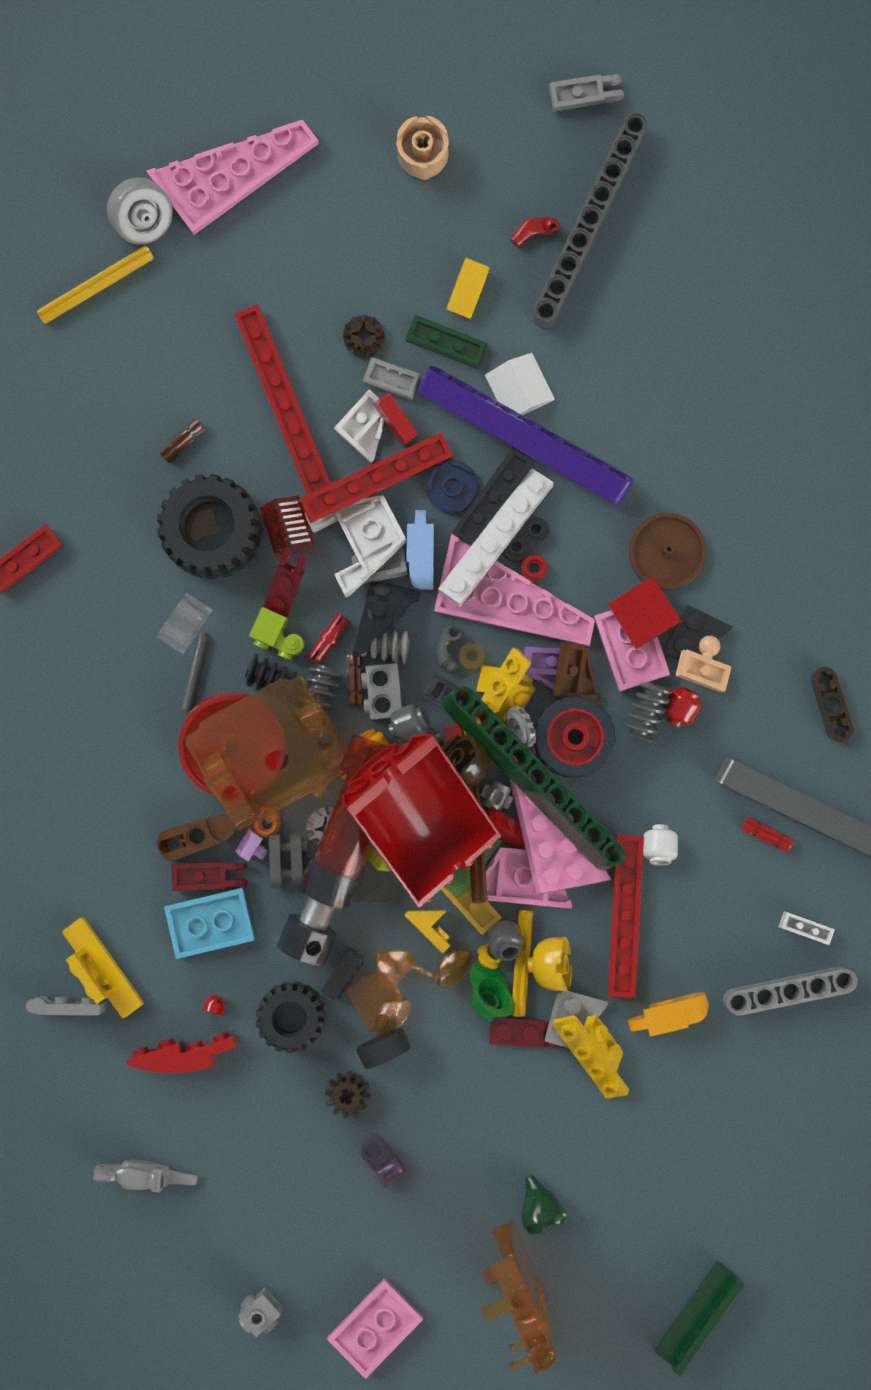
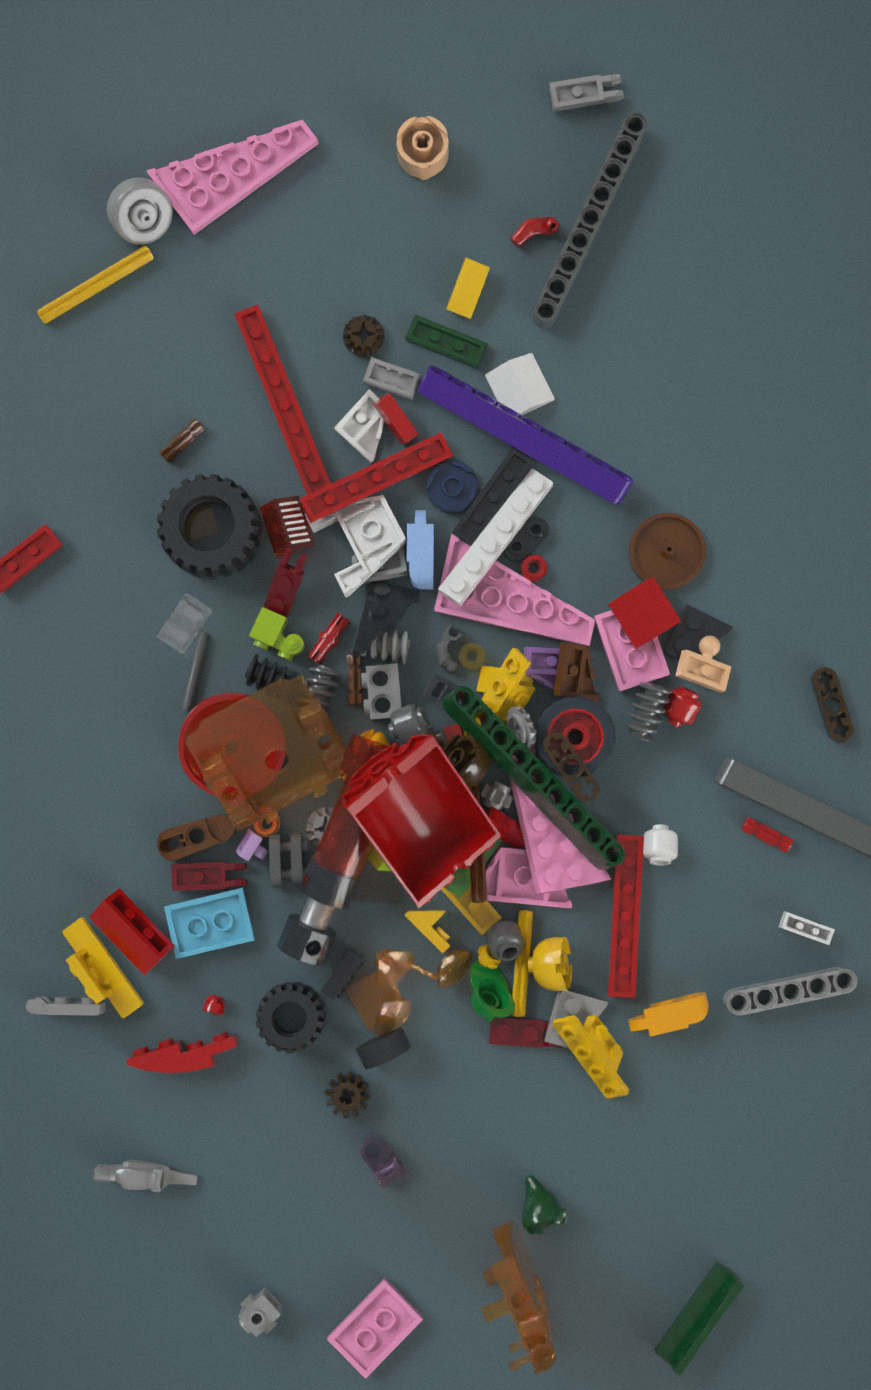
(131, 931): none -> red brick
(577, 787): none -> dark brown beam

